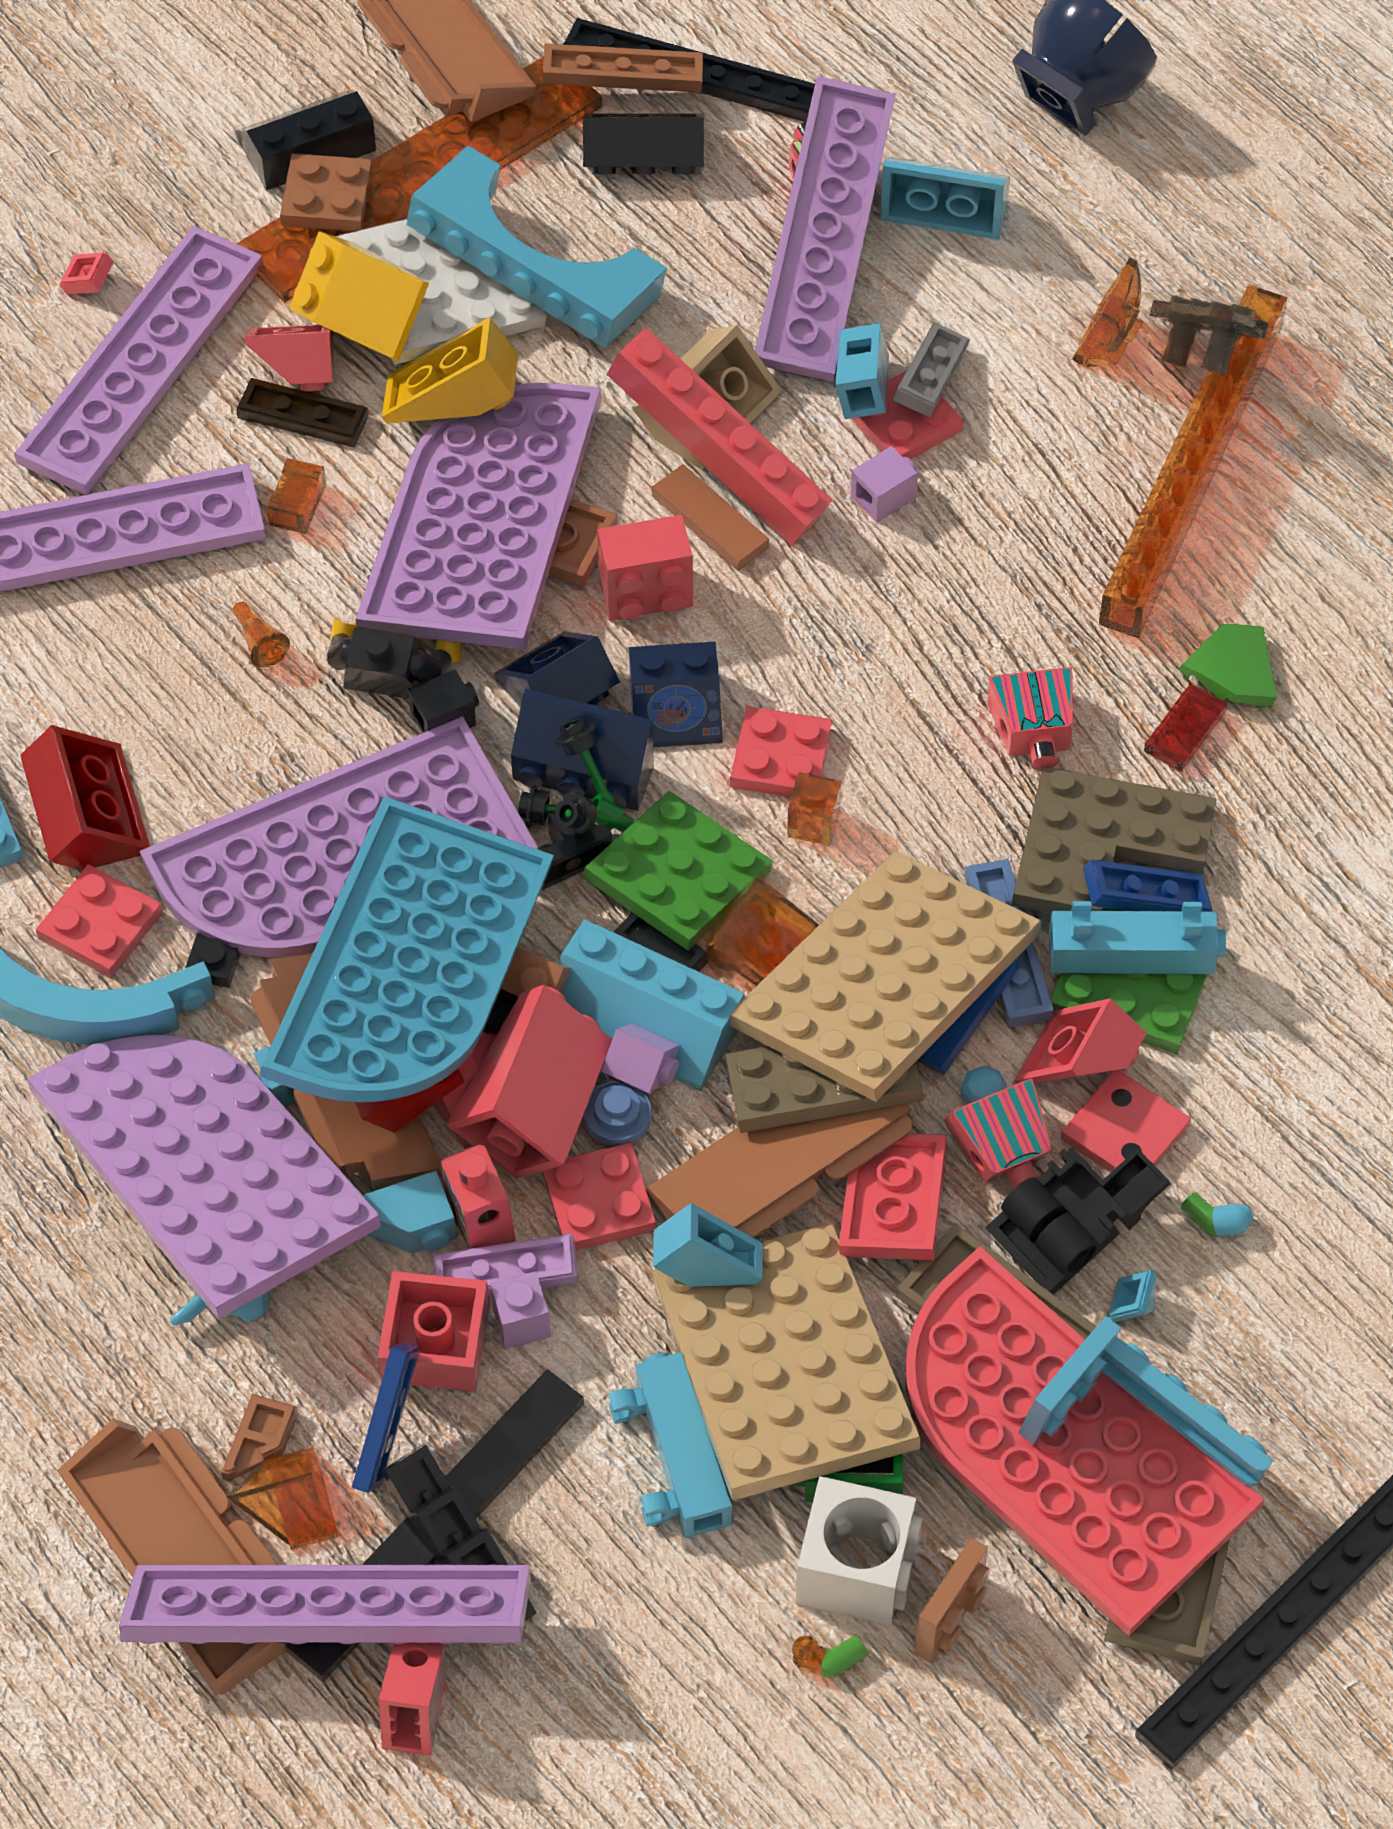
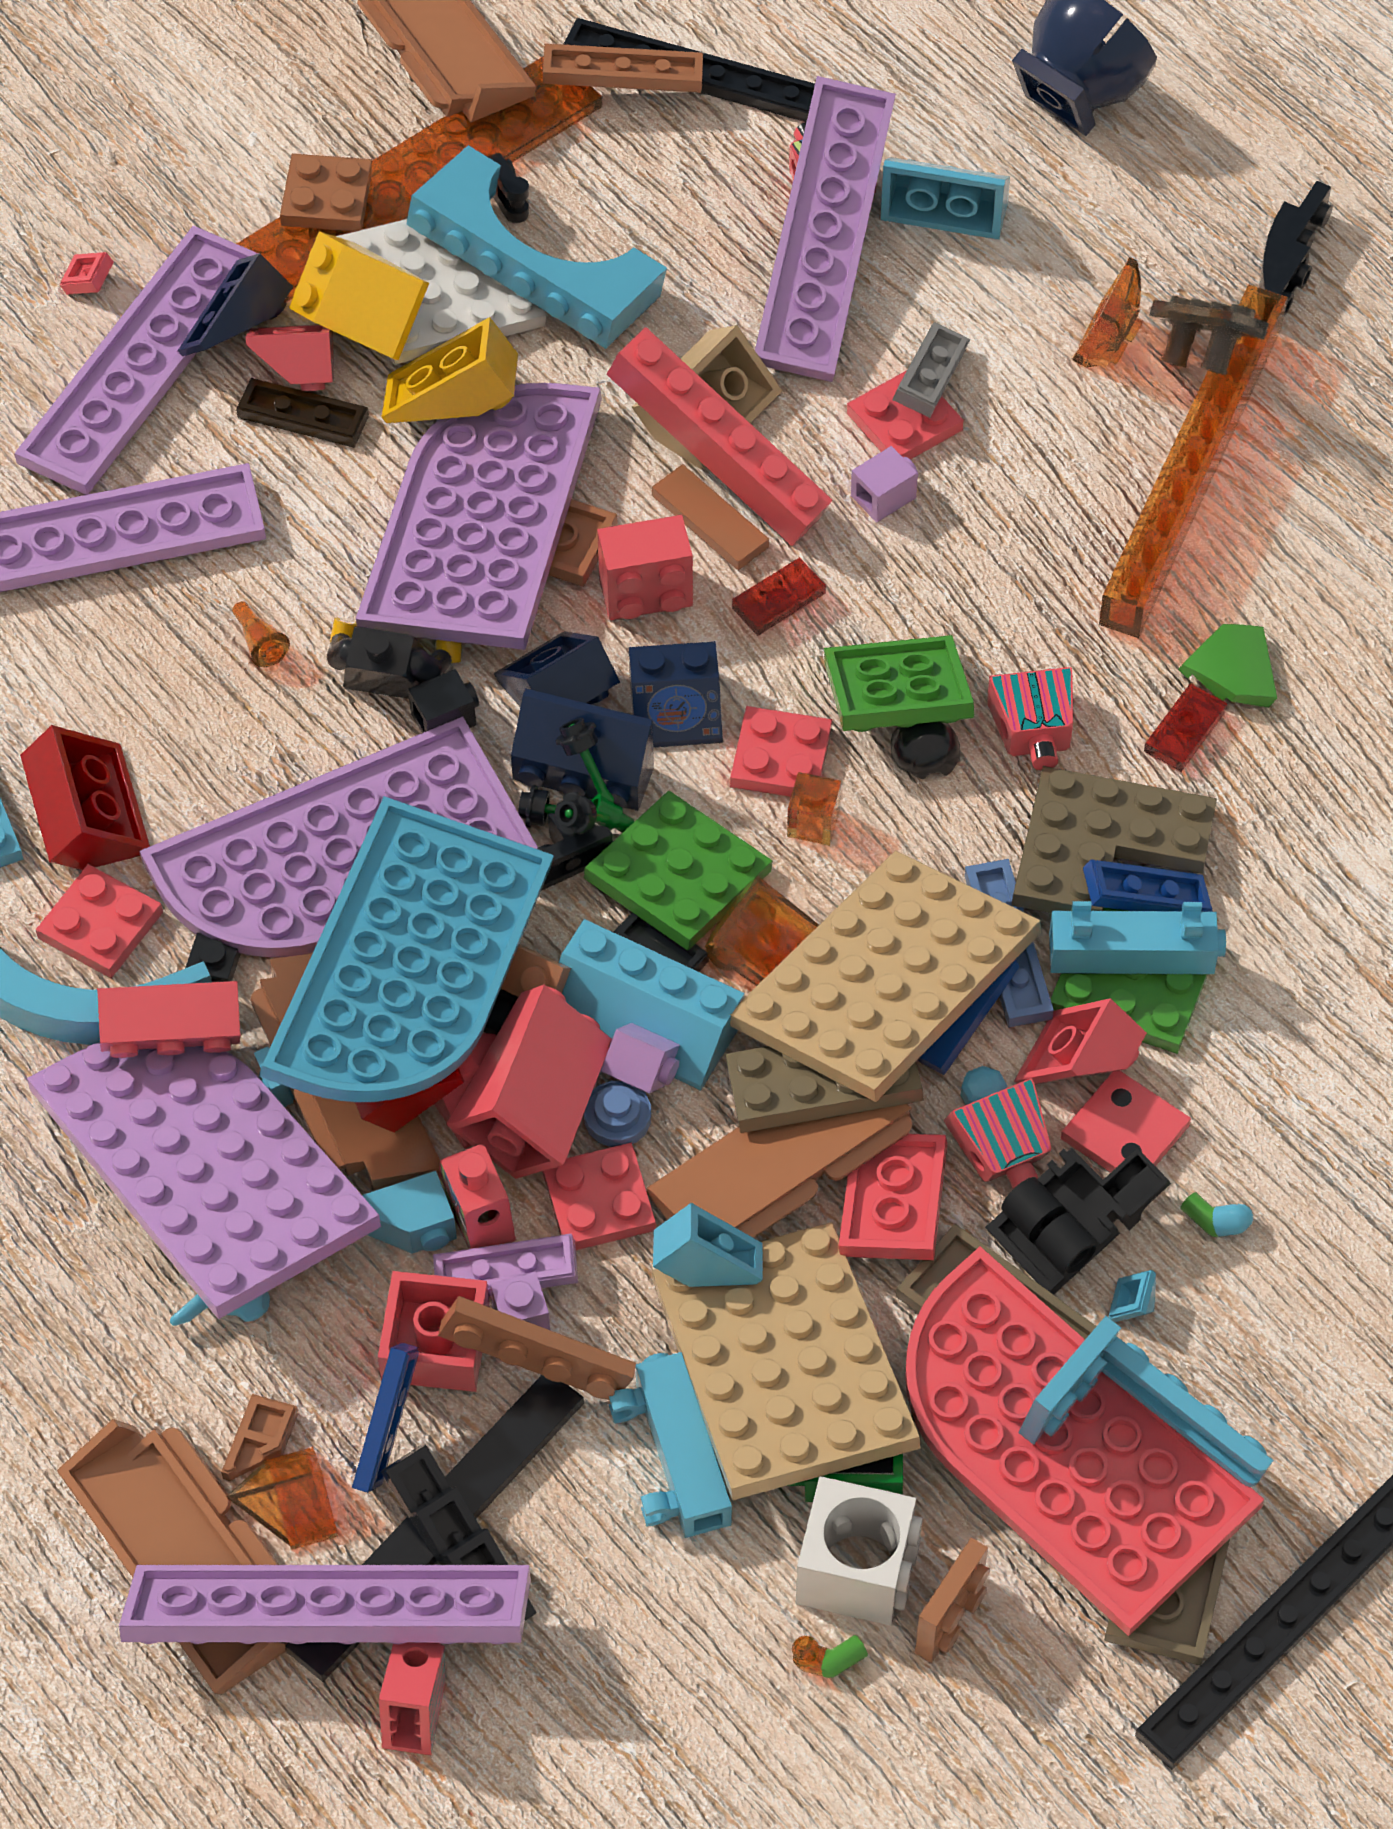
(168, 1018): none -> coral brick
(244, 299): none -> dark blue slope
(296, 496): clear orange piece -> none
(324, 128): black slope -> none
(511, 191): none -> black plate
(536, 1348): none -> nougat plate
(643, 142): black slope -> none
(778, 596): none -> clear red plate
(862, 371): medium azure brick -> none
(898, 683): none -> bright green plate
(926, 748): none -> black hair
(1290, 242): none -> black slope

